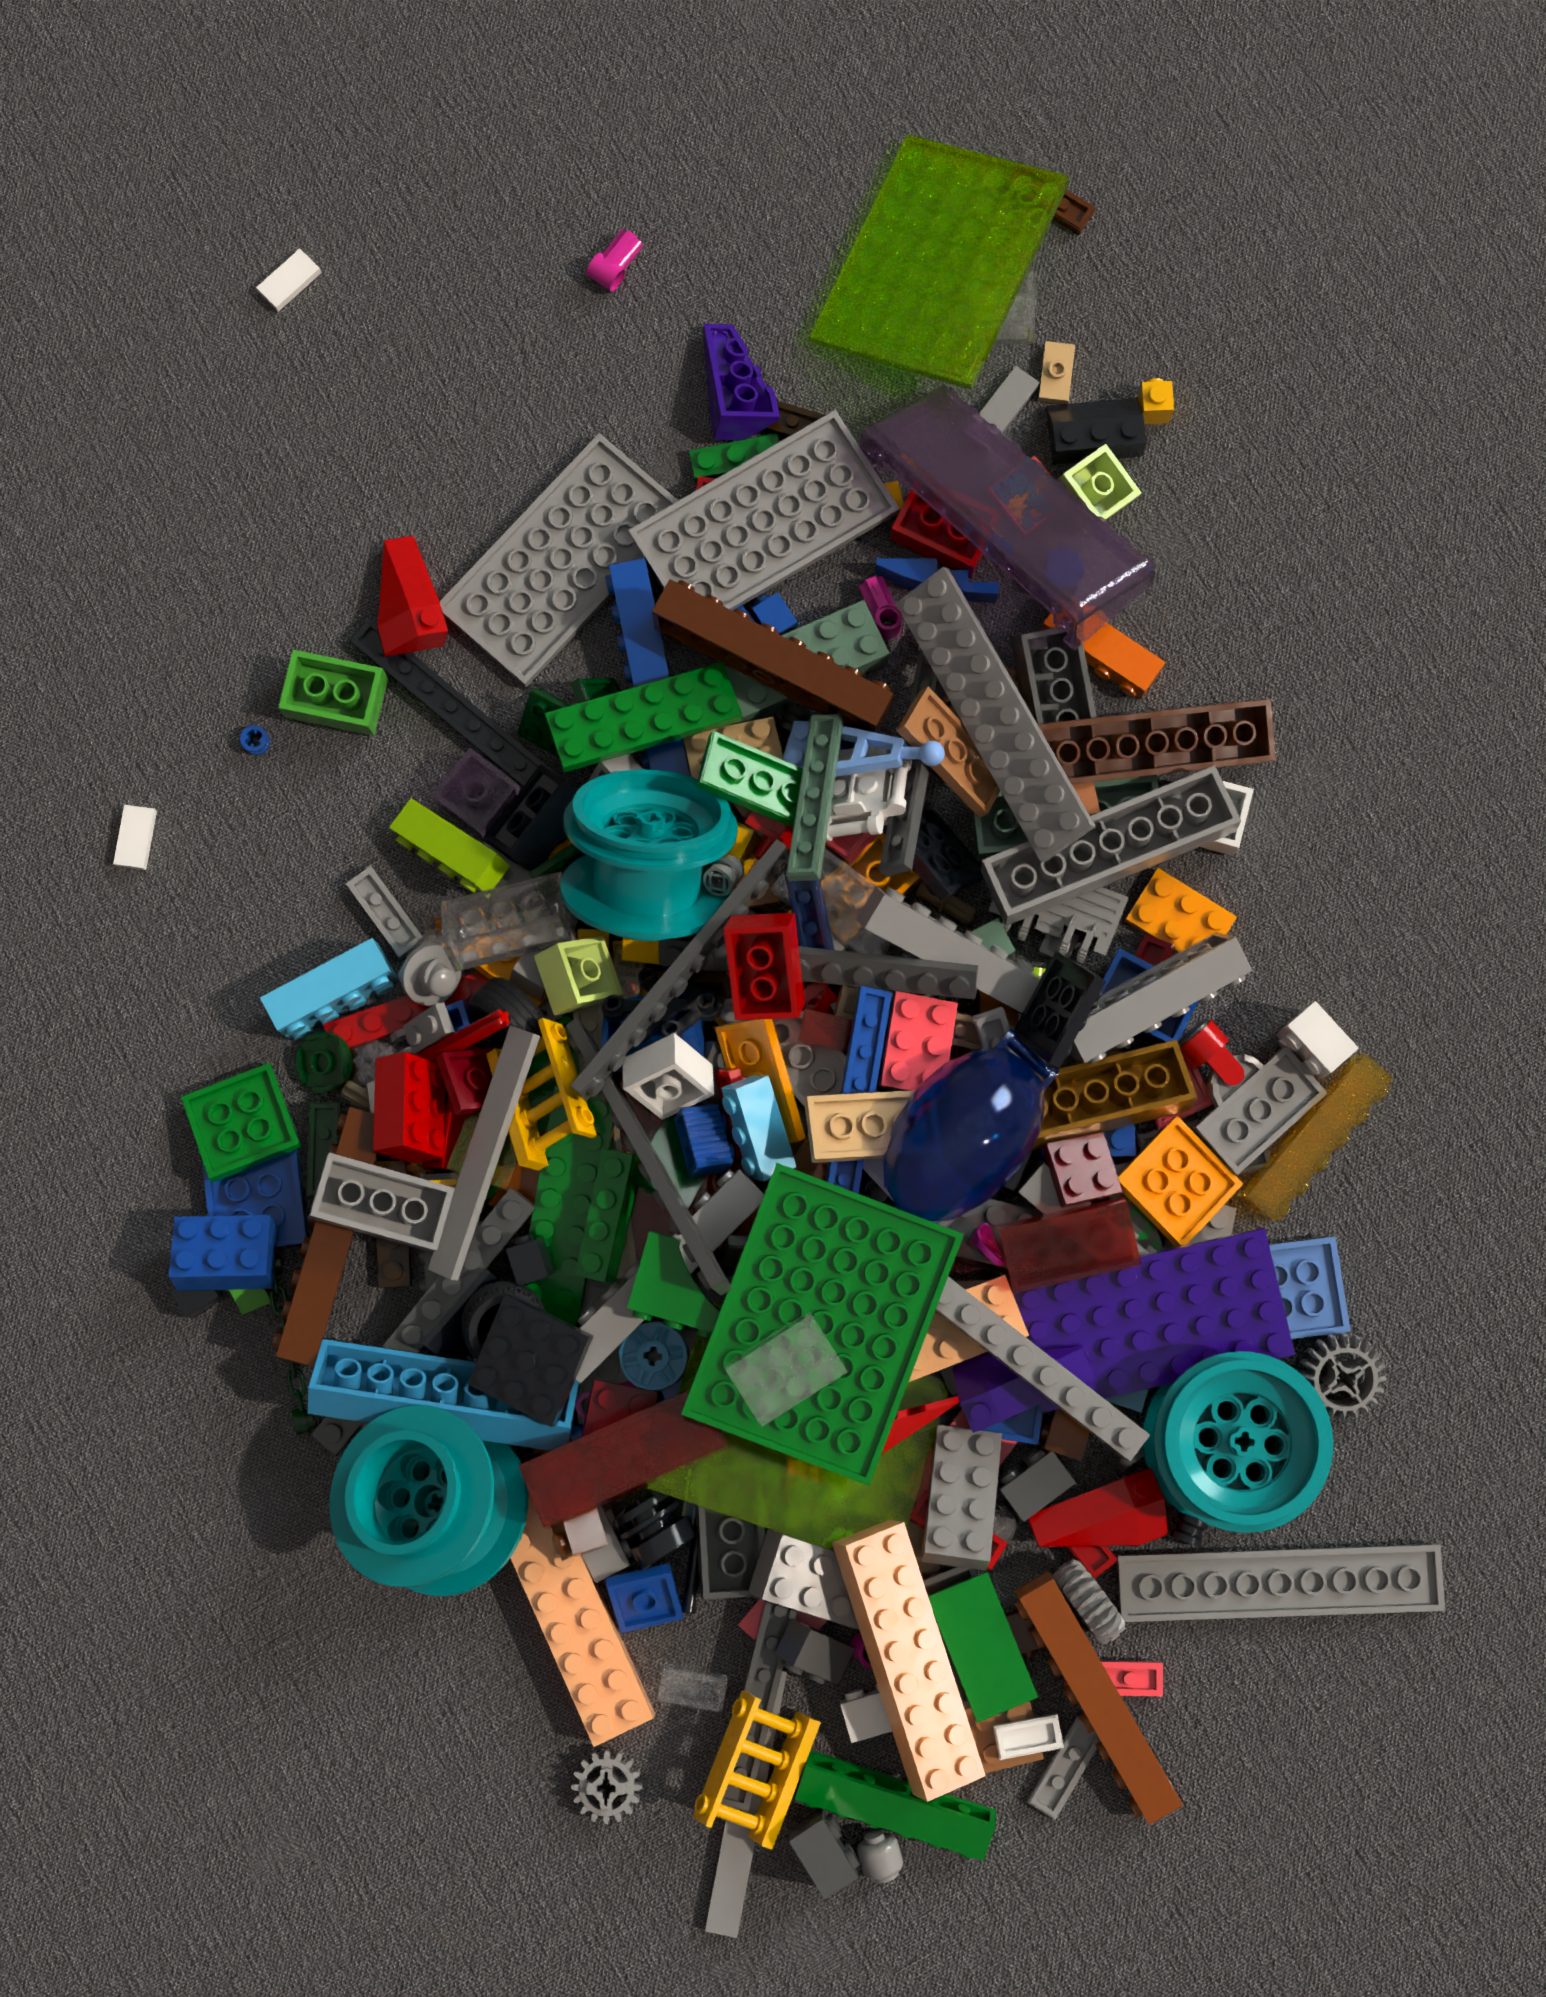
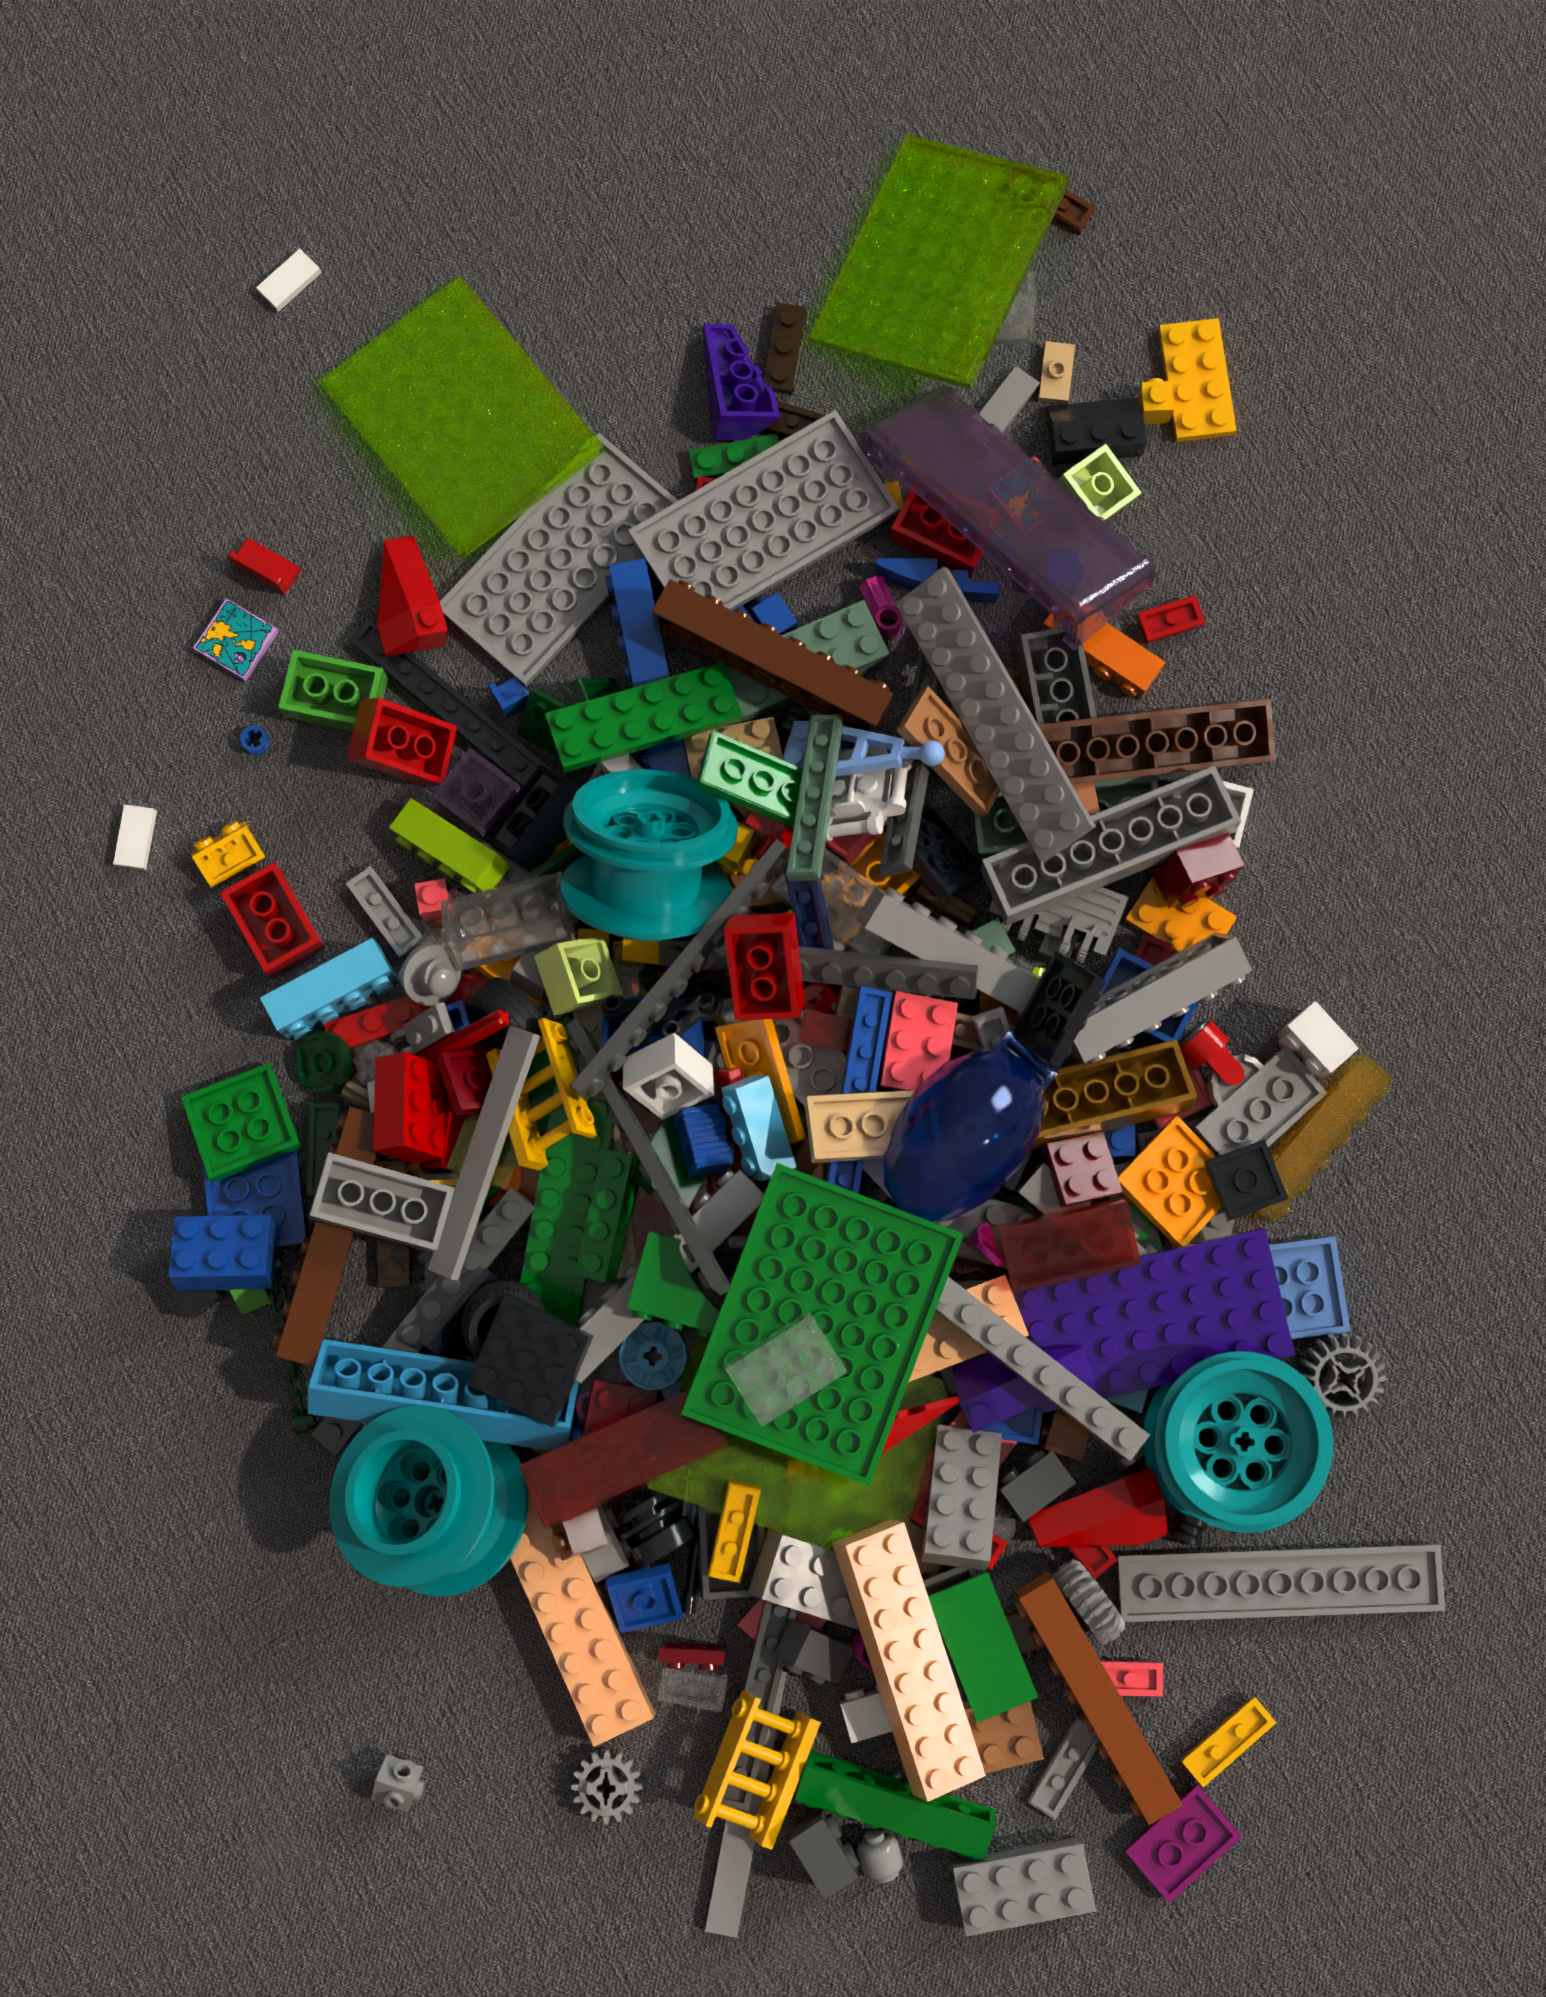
(226, 853): none -> yellow bracket
(236, 639): none -> tile
(265, 566): none -> red panel
(273, 920): none -> red brick
(398, 1783): none -> light grey brick
(401, 742): none -> red brick
(430, 896): none -> coral brick
(461, 416): none -> clear neon green plate
(510, 696): none -> blue panel
(529, 1259): black brick -> none
(610, 267): dark pink piece -> none
(678, 1654): none -> dark red plate
(723, 875): light grey wheel -> none
(734, 1531): none -> yellow tile
(784, 347): none -> dark brown plate
(1023, 1886): none -> light grey brick
(1028, 1736): white tile -> none
(1170, 619): none -> red plate
(1183, 1843): none -> magenta plate
(1198, 871): none -> dark red brick
(1199, 378): none -> yellow plate
(1228, 1741): none -> yellow plate
(1246, 1180): none -> black tile

